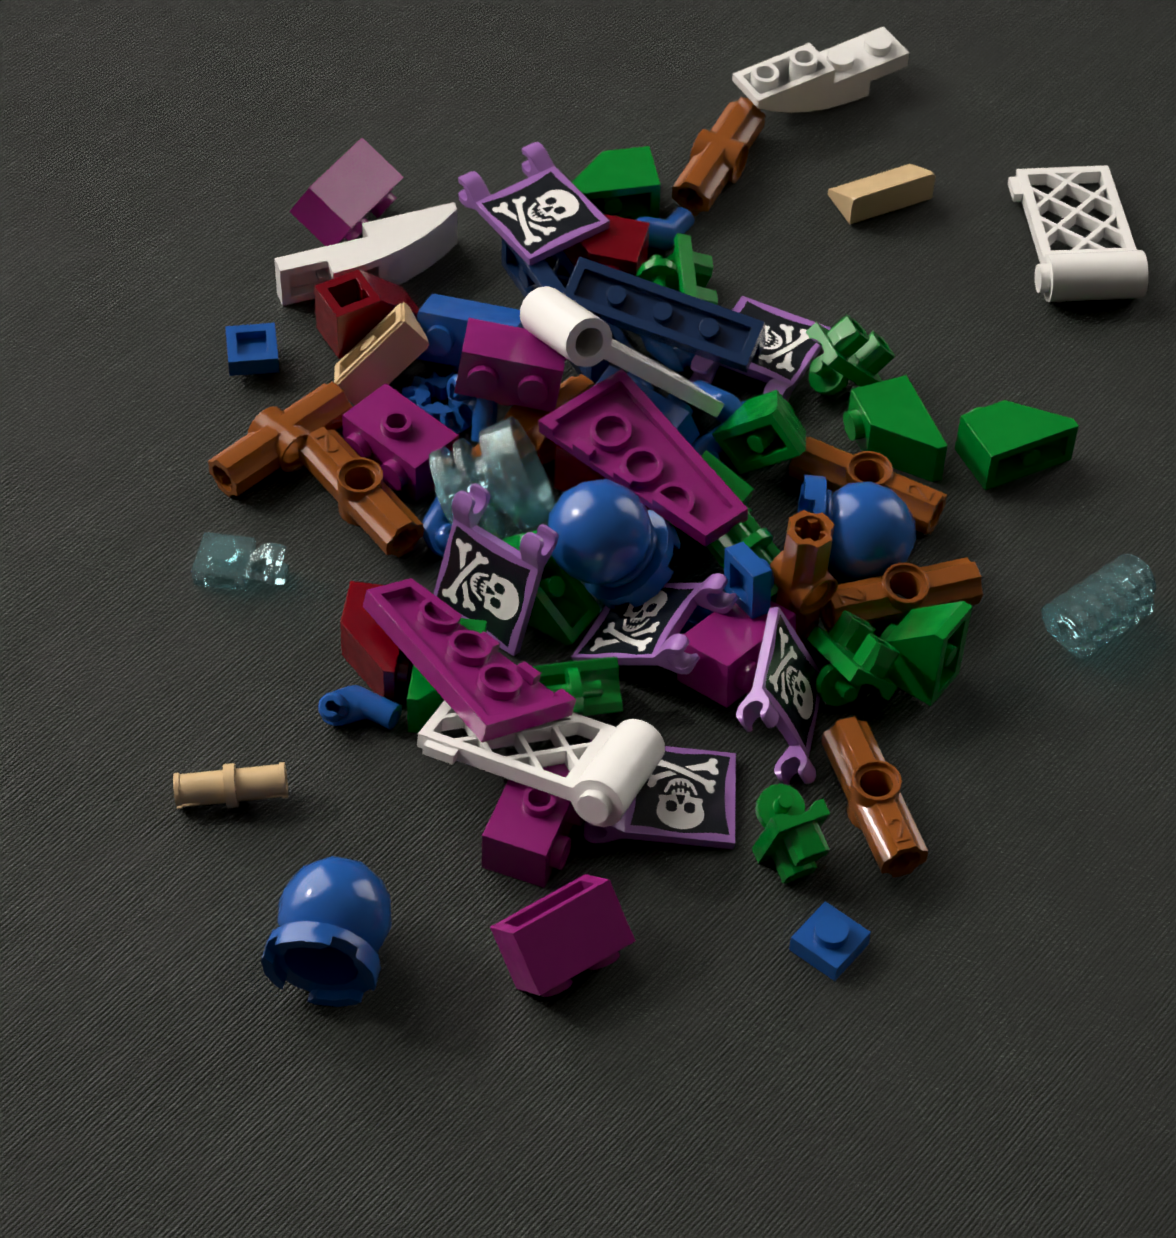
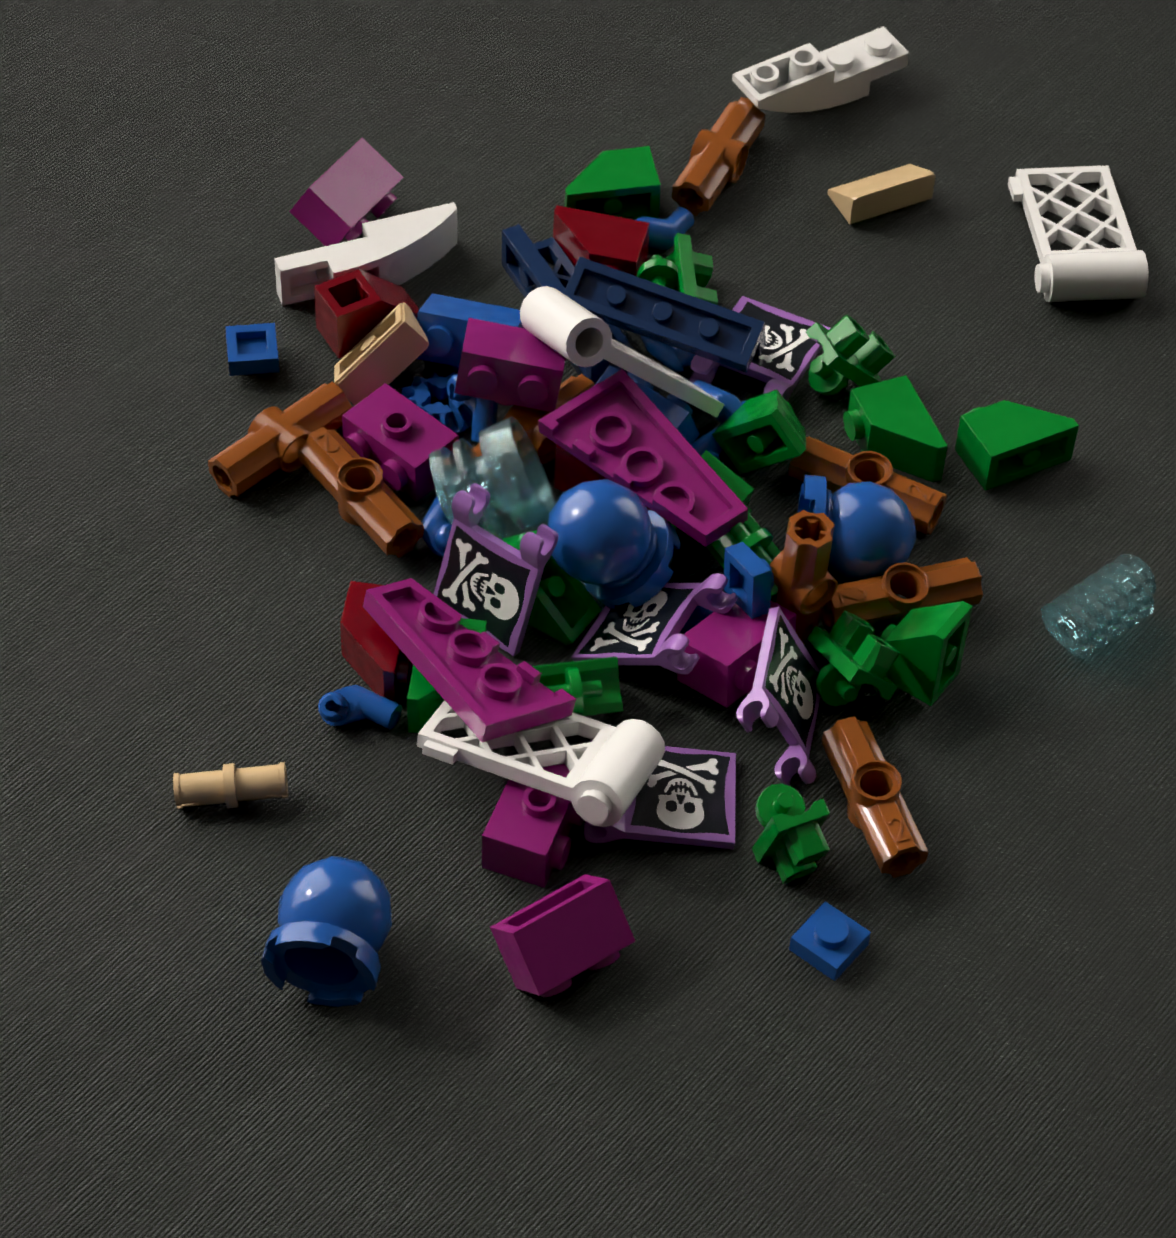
(233, 559): clear light blue plate -> none
(536, 213): flag -> none

